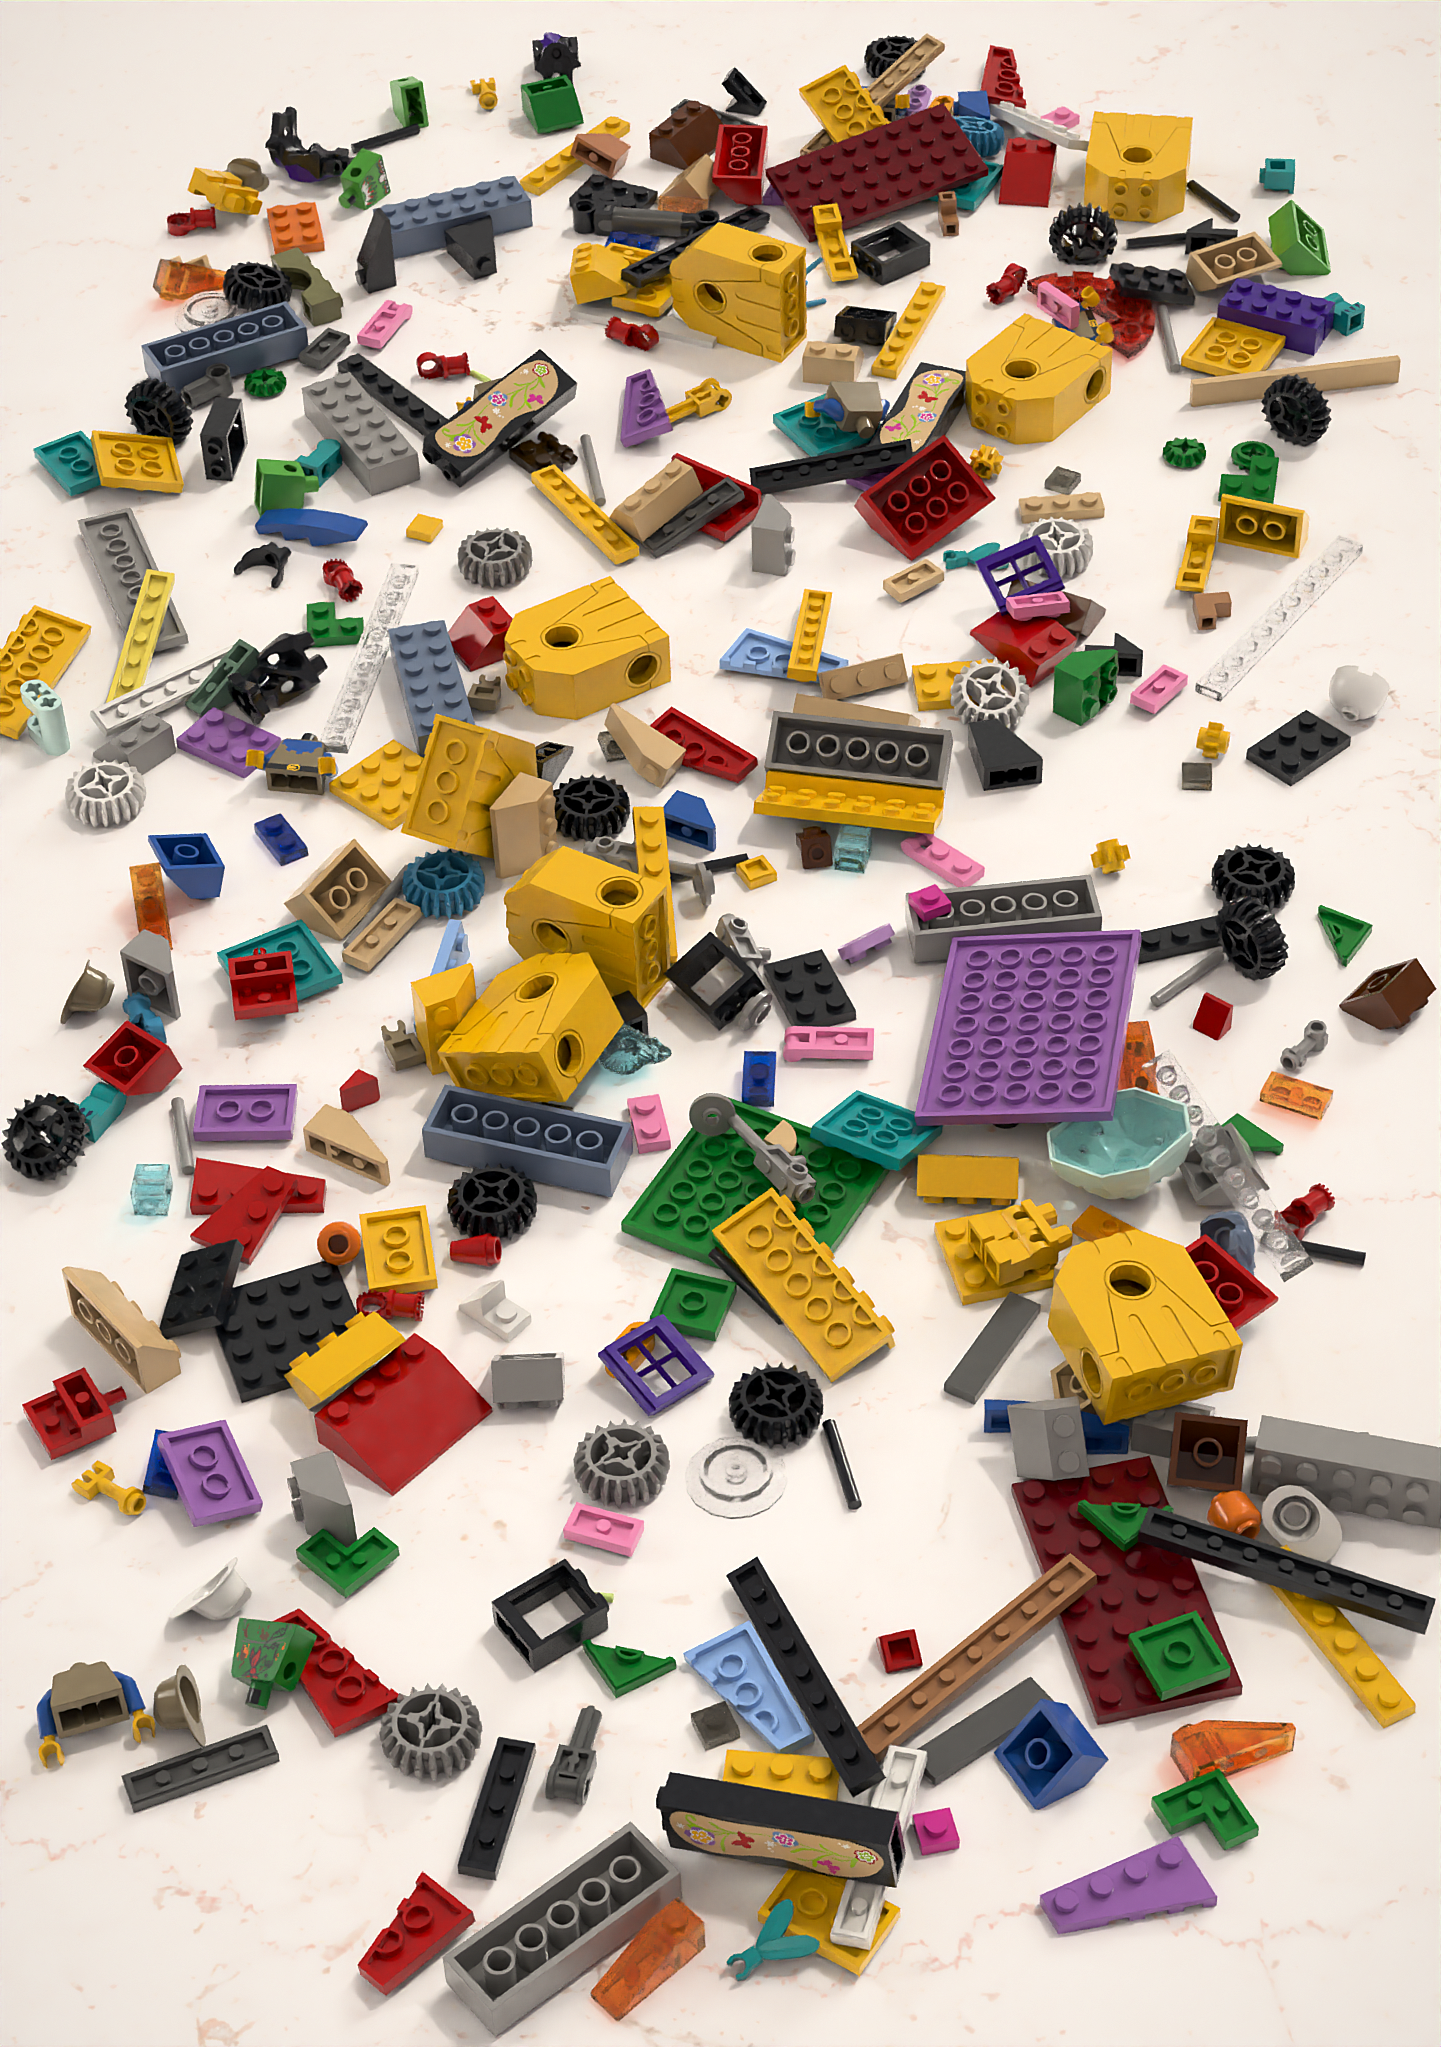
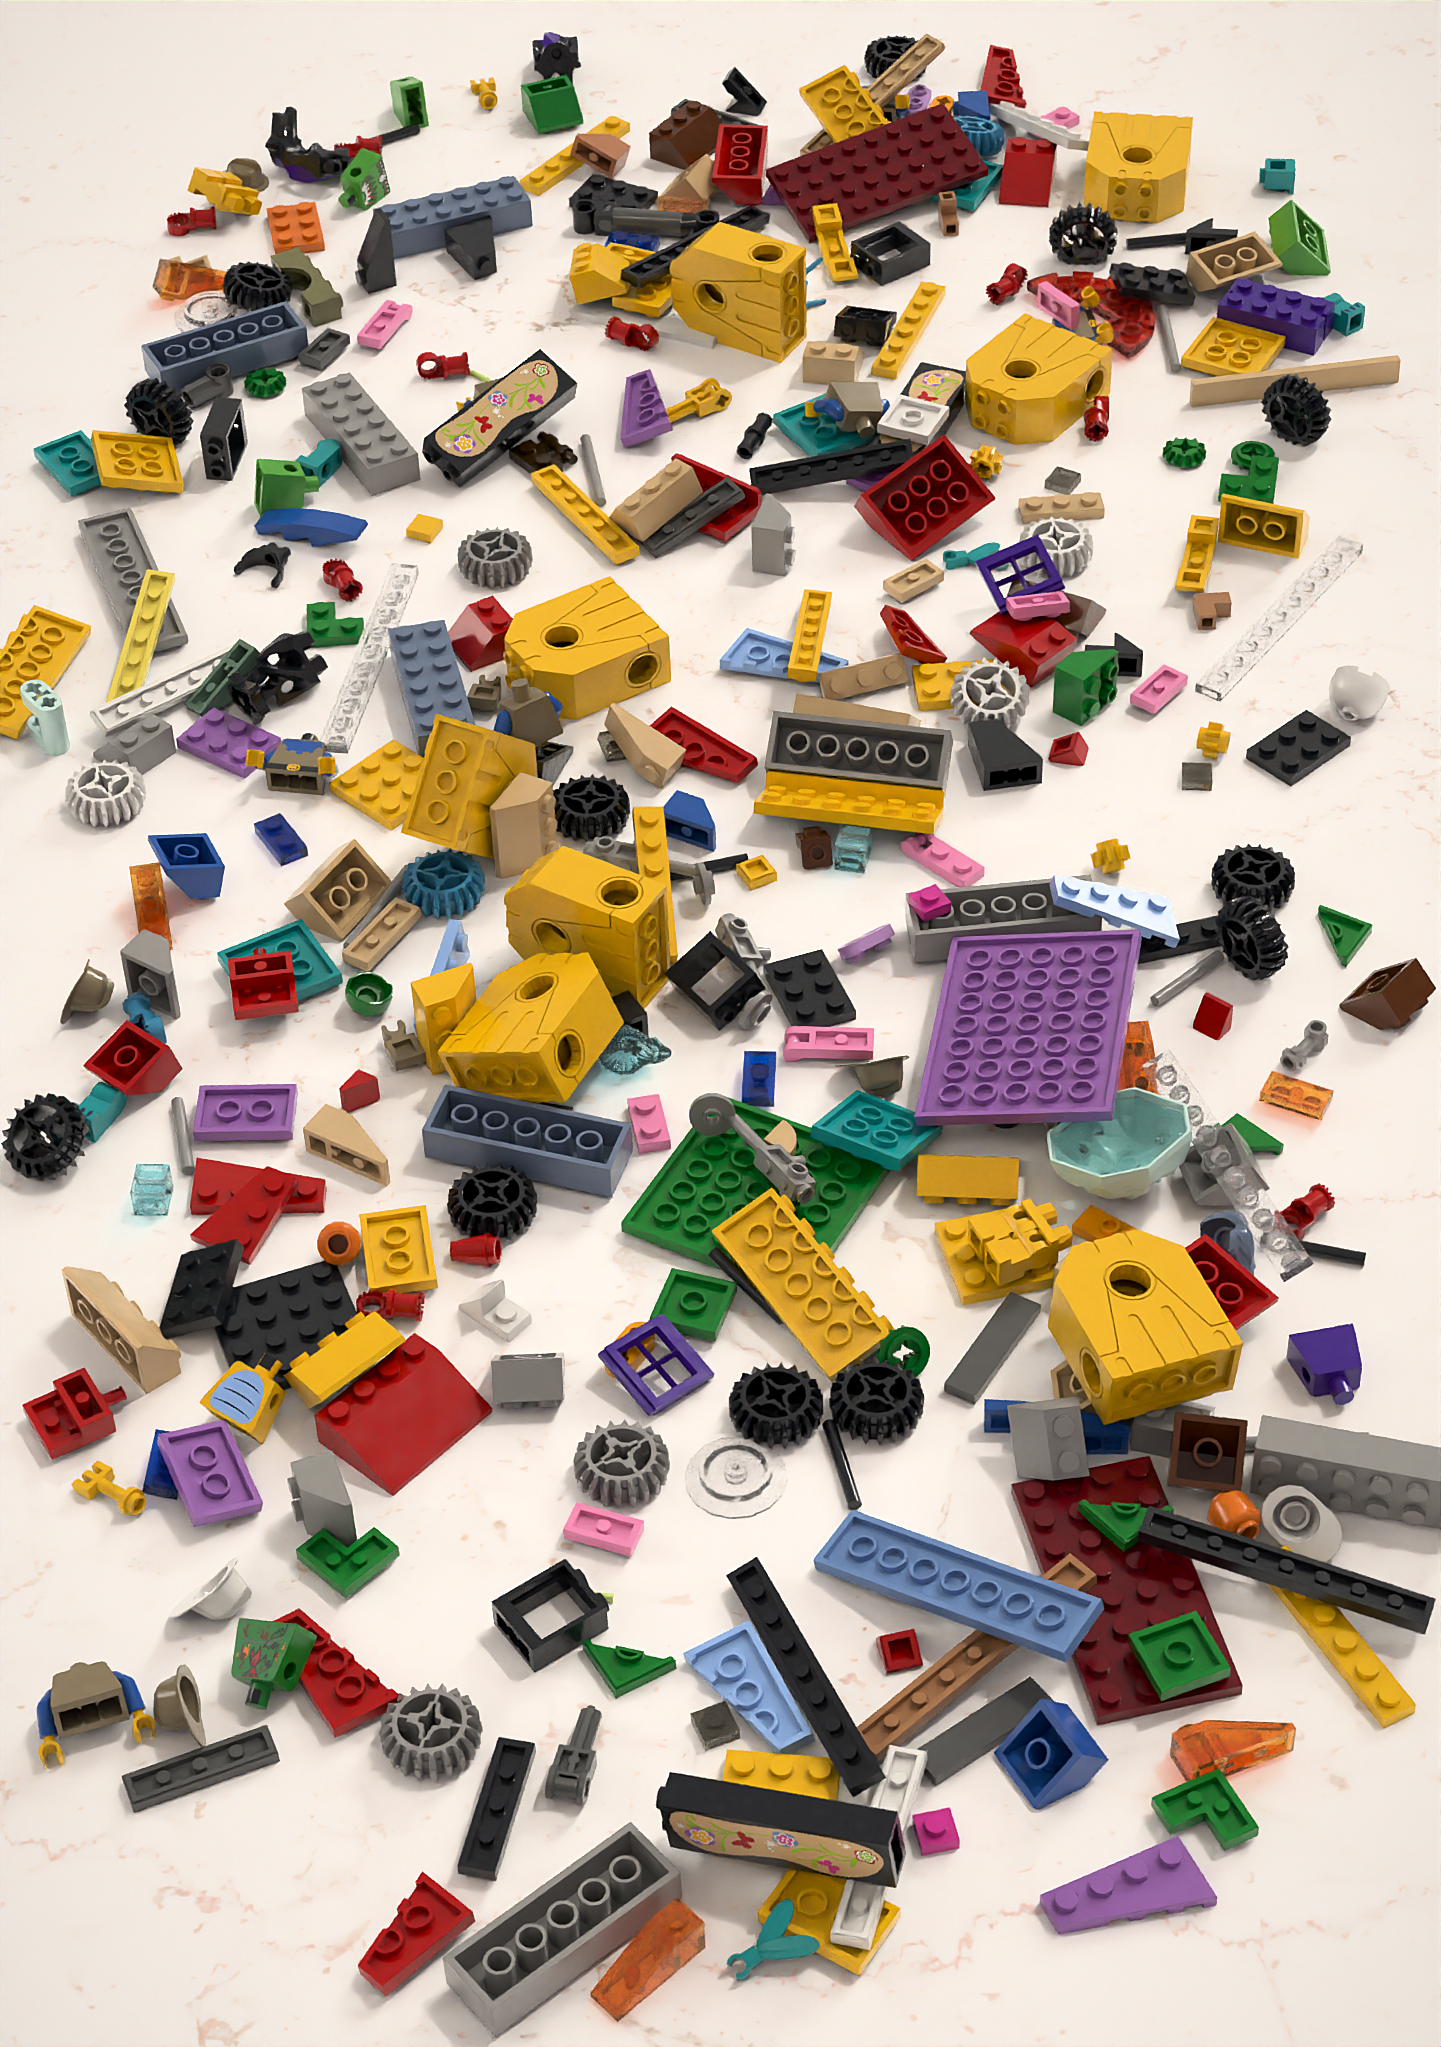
(247, 1397): none -> torso
(368, 994): none -> green hair
(370, 144): none -> red connector
(392, 394): black plate -> none
(529, 714): none -> dark tan torso
(754, 435): none -> black pin
(877, 1391): none -> black gear
(880, 1076): none -> dark tan piece
(910, 637): none -> red wing
(911, 1339): none -> green gear
(913, 419): none -> white plate
(959, 1585): none -> medium blue plate
(1069, 750): none -> red slope
(1096, 419): none -> red connector
(1117, 906): none -> wing
(1213, 200): black bar -> none
(1327, 1361): none -> dark purple torso

